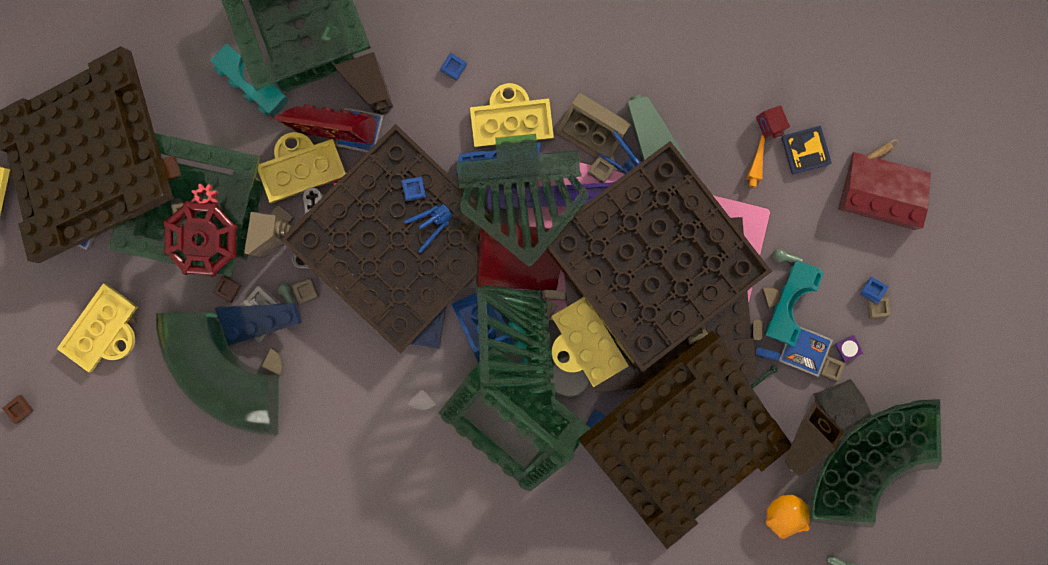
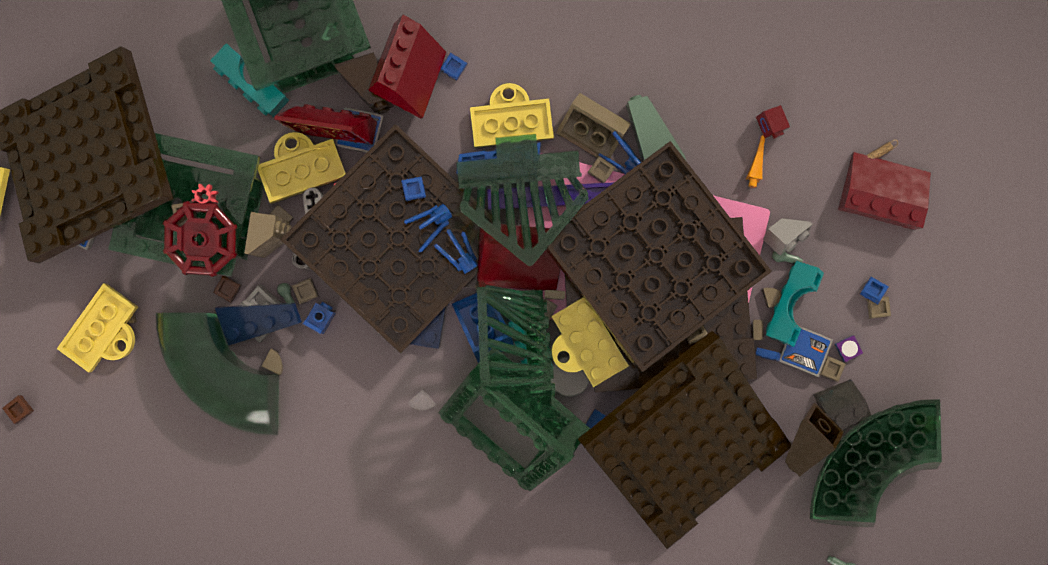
(171, 167): reddish brown tile -> none
(320, 325): none -> blue brick
(408, 67): none -> dark red slope
(466, 261): none -> blue plant
(773, 369): clear green hinge -> none
(786, 233): none -> light grey slope
(788, 516): light orange helmet -> none
(806, 150): tile -> none

